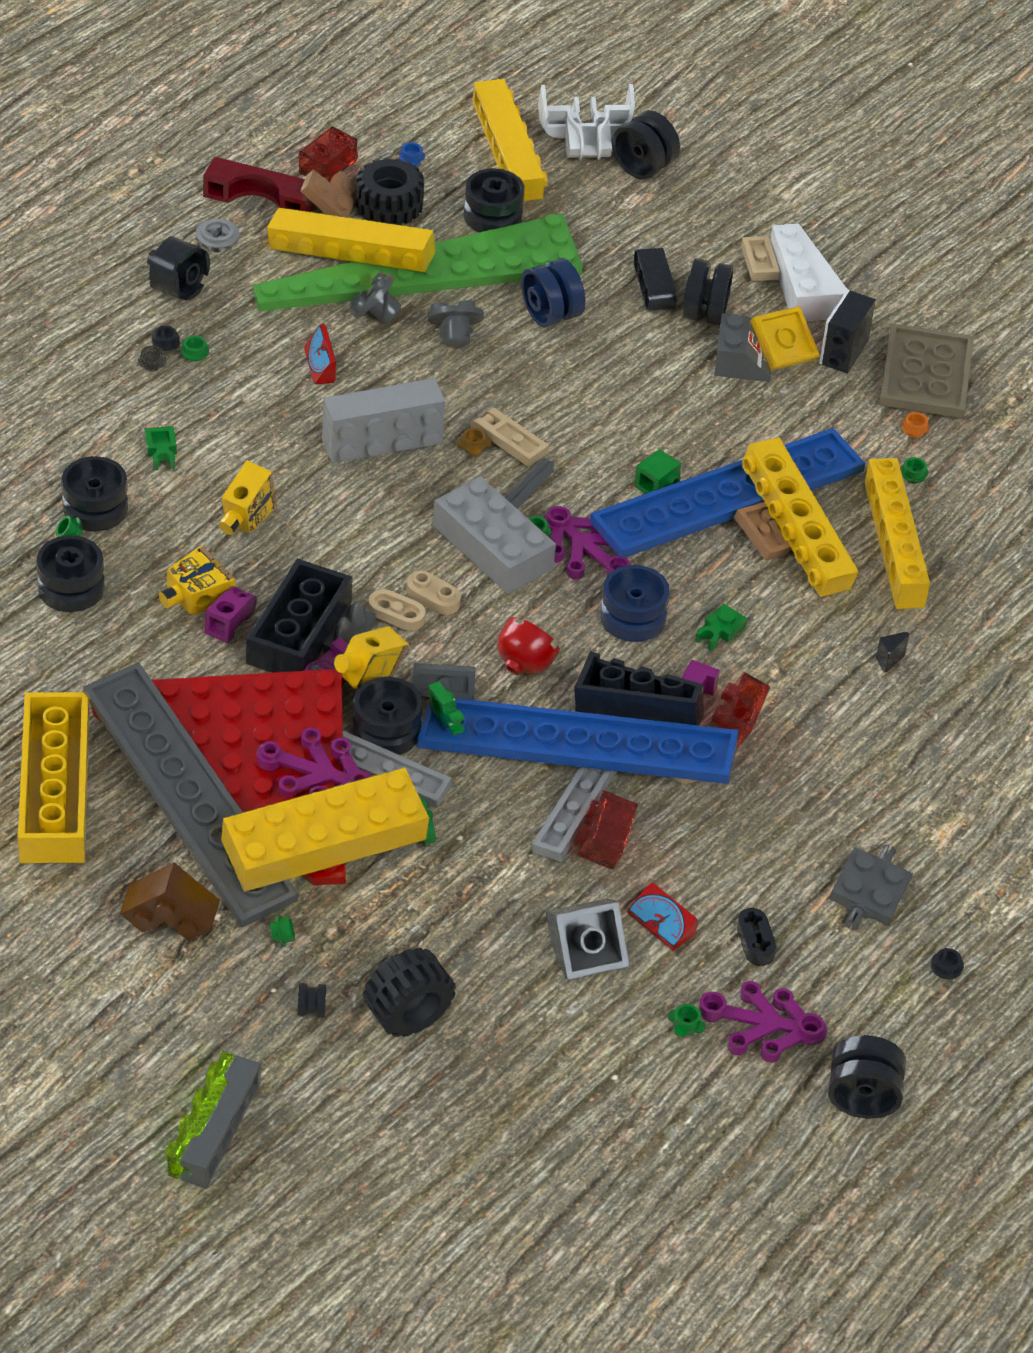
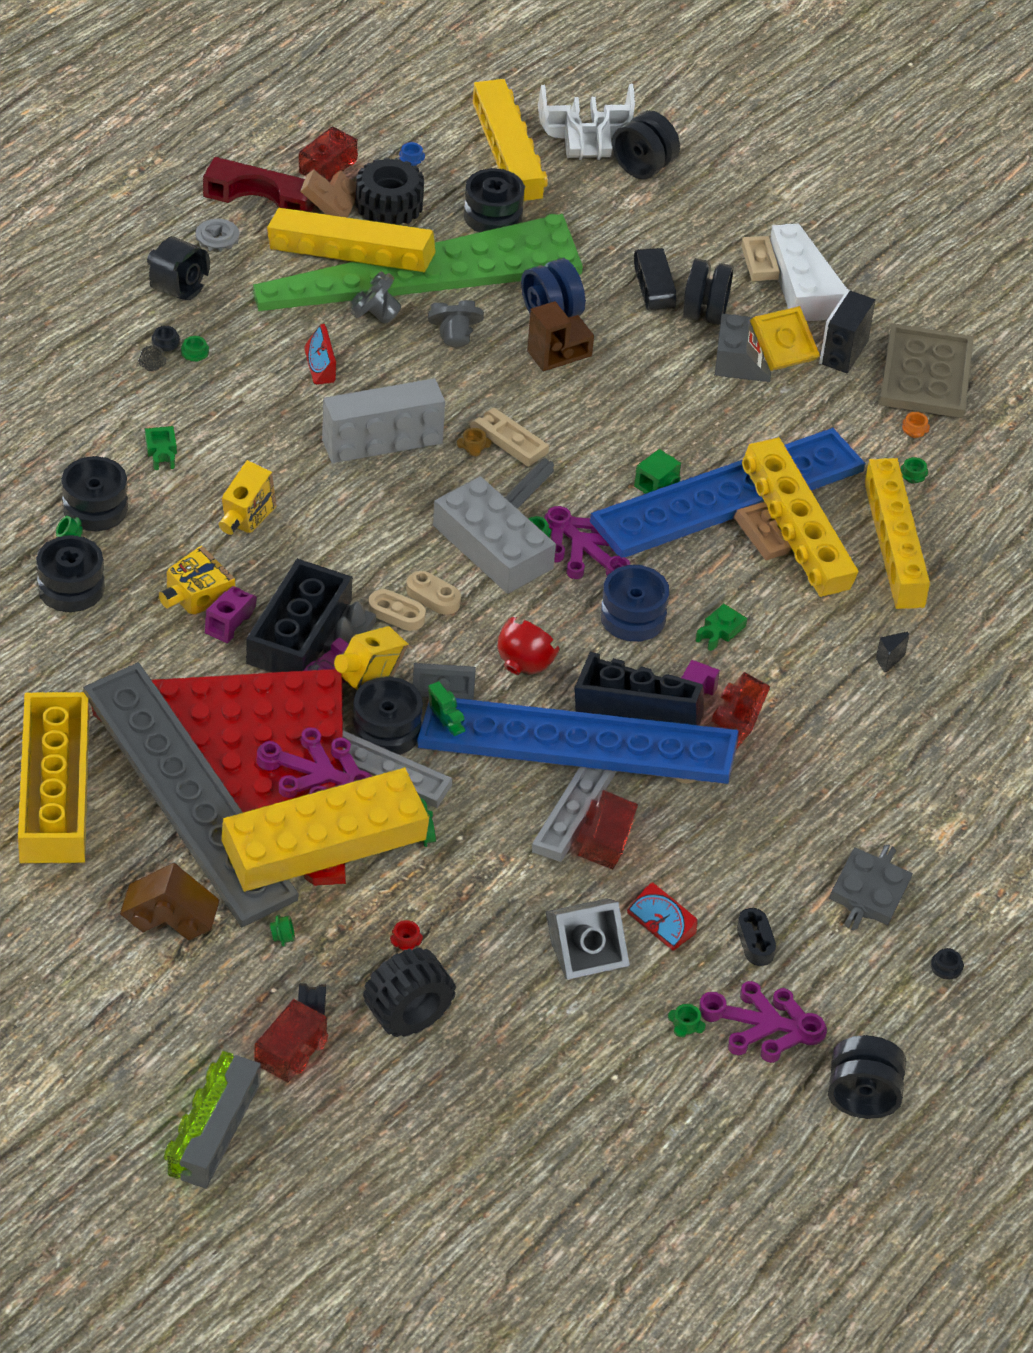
(291, 1041): none -> clear red brick
(406, 935): none -> red plate
(556, 338): none -> reddish brown brick

